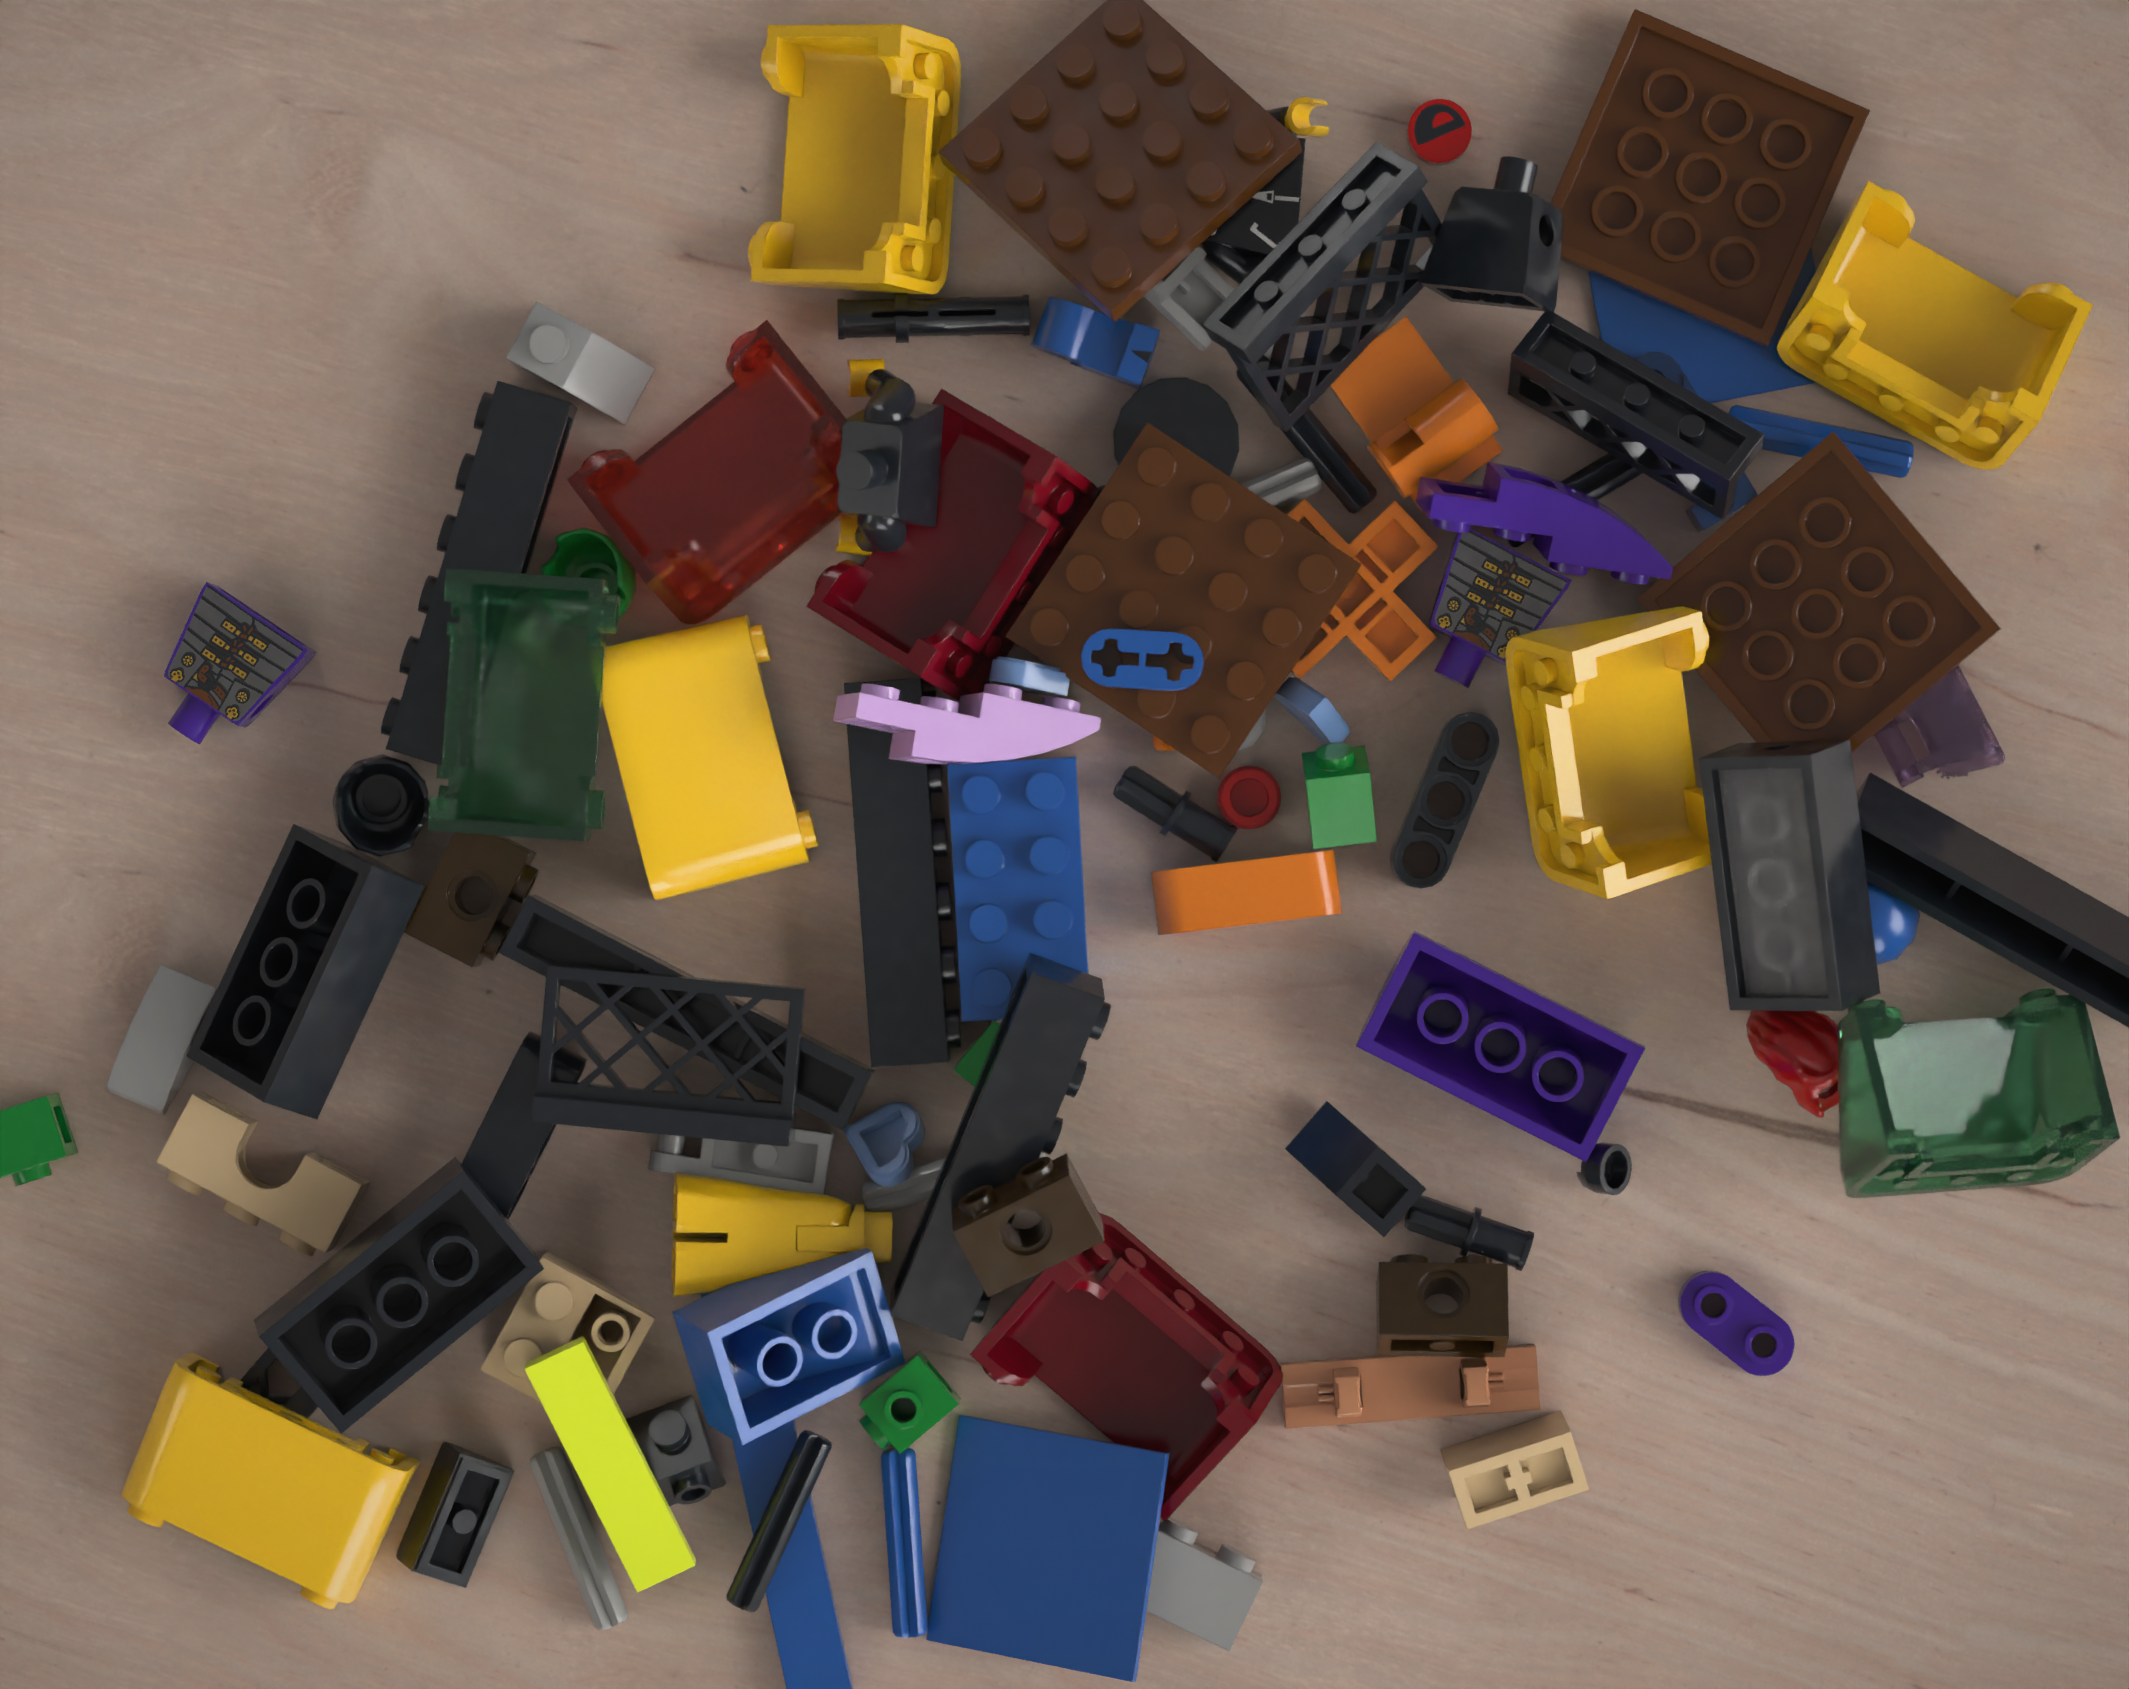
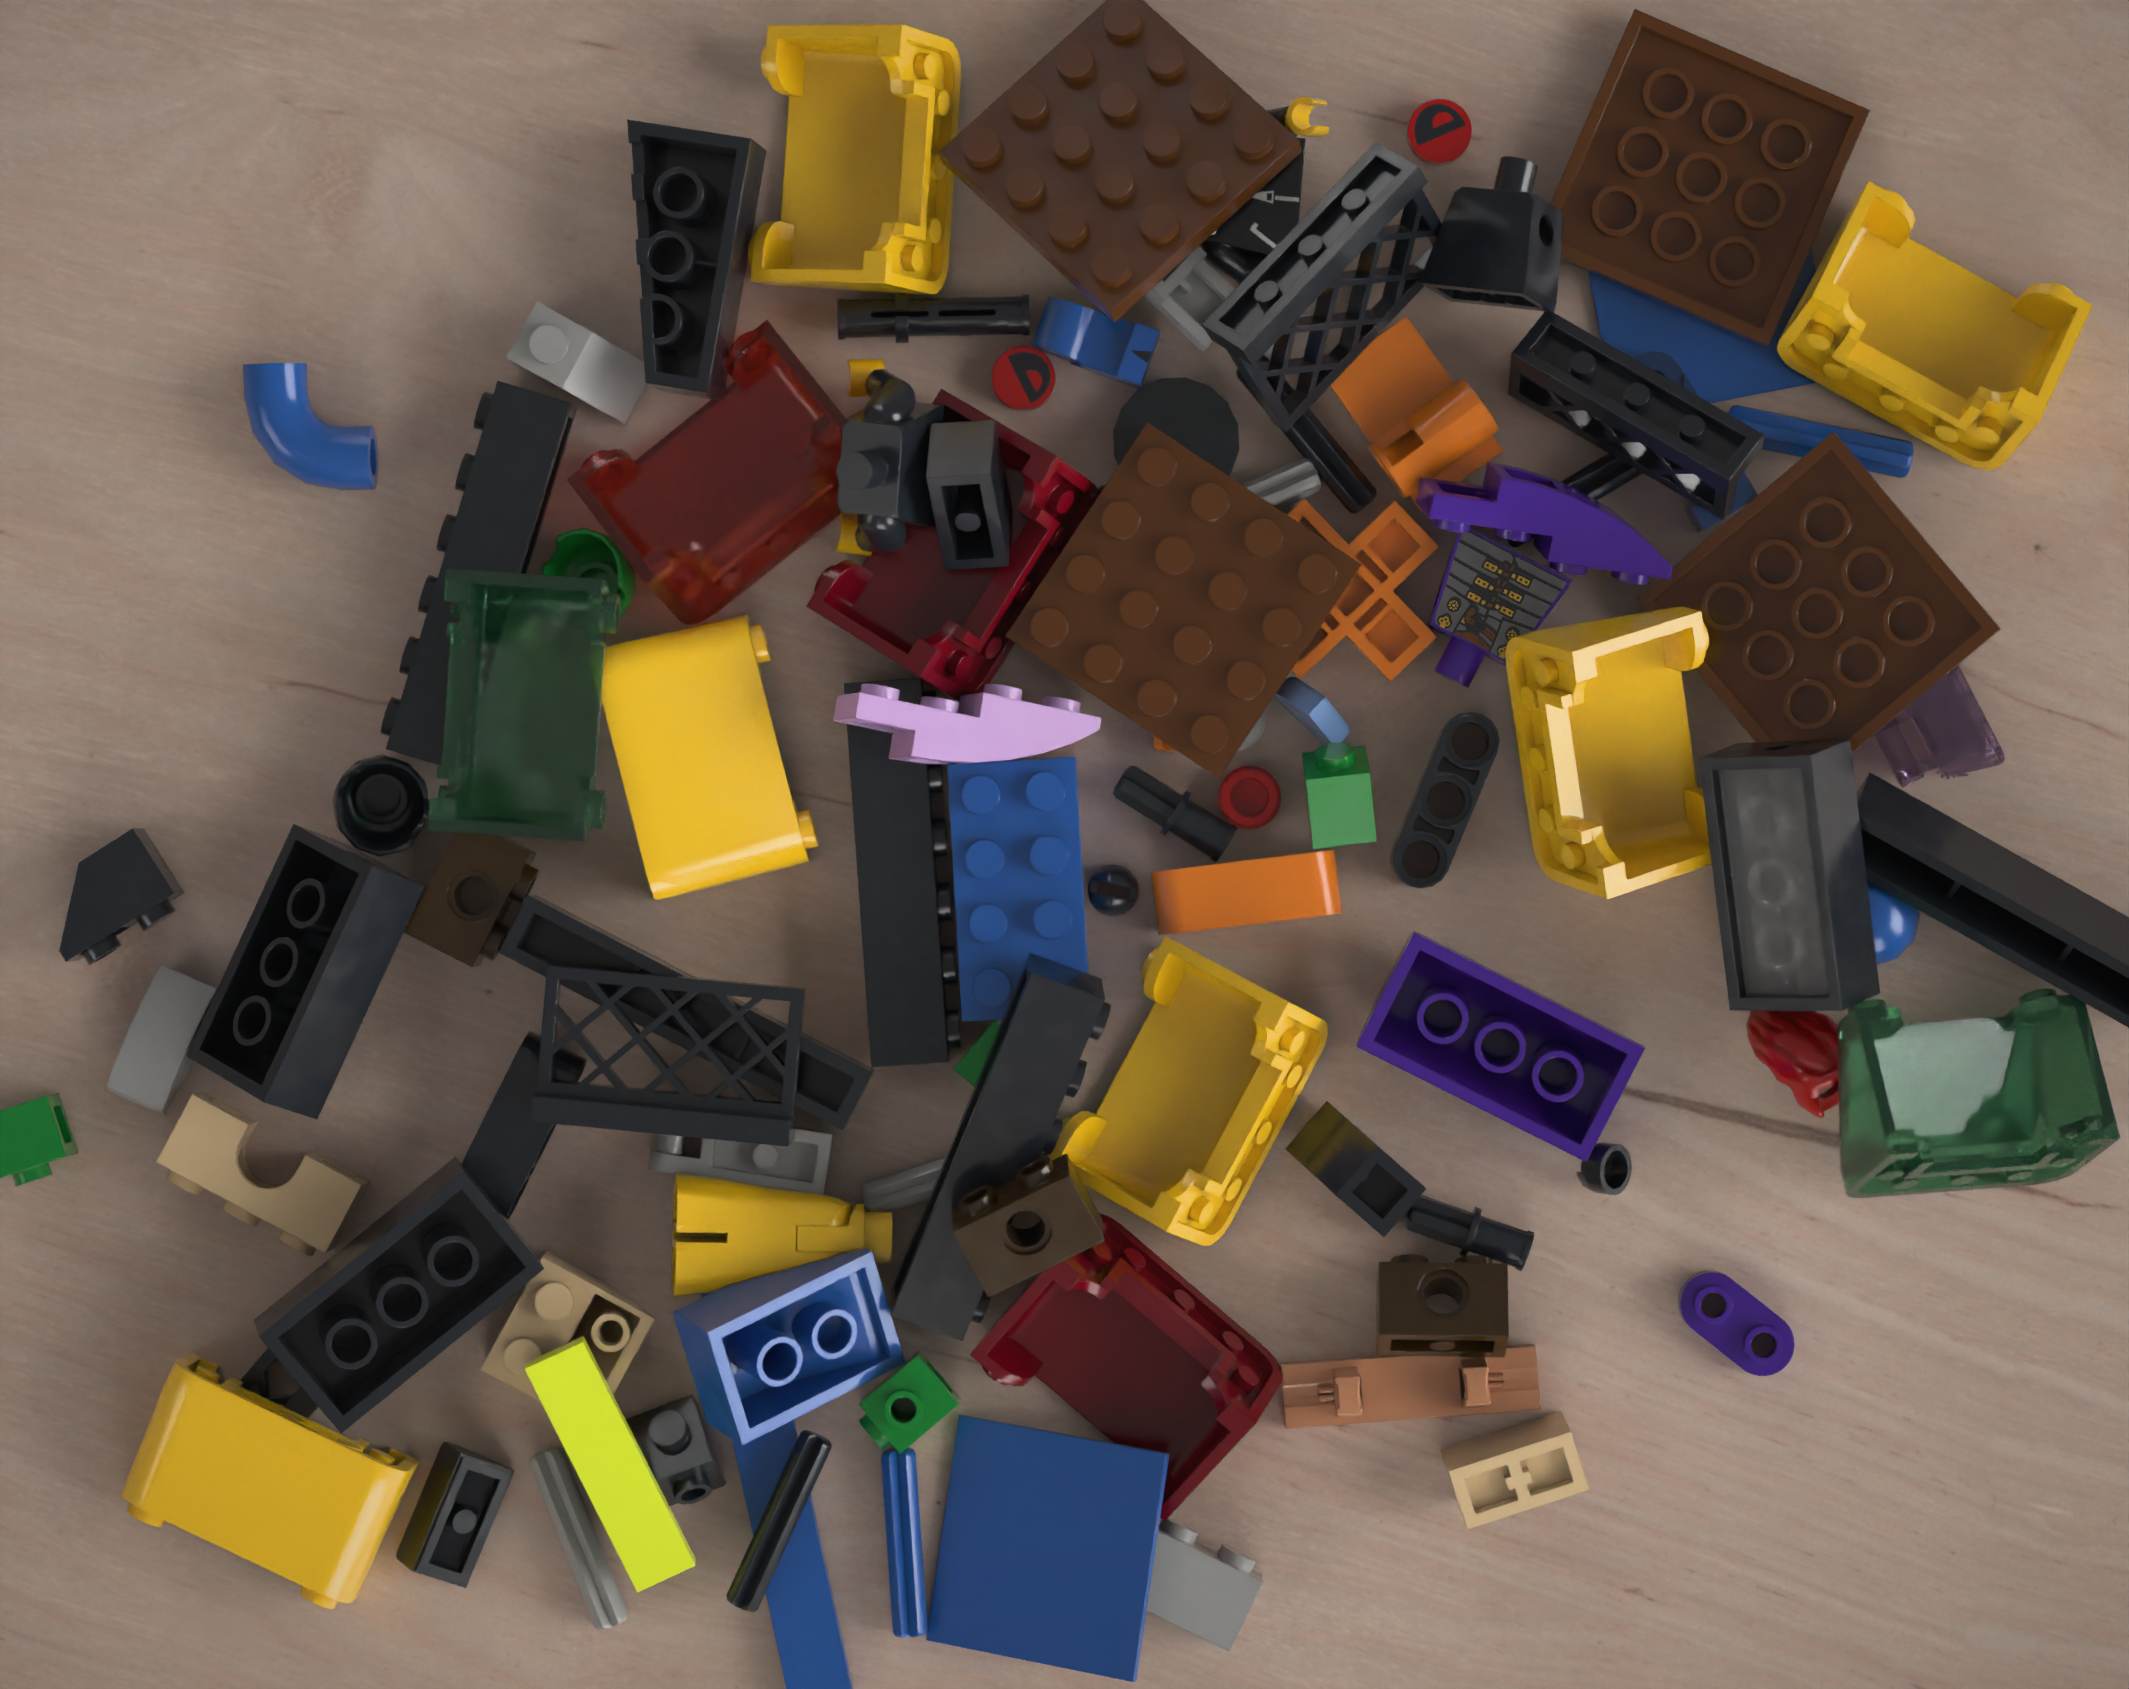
(114, 891): none -> black slope
(230, 663): torso -> none
(300, 440): none -> blue cylinder
(694, 233): none -> black wedge
(887, 1141): medium blue tile -> none
(969, 494): none -> black brick
(1023, 378): none -> red tile
(1029, 676): medium blue tile -> none
(1112, 904): none -> black hinge
(1142, 643): blue beam -> none
(1195, 1096): none -> yellow windscreen

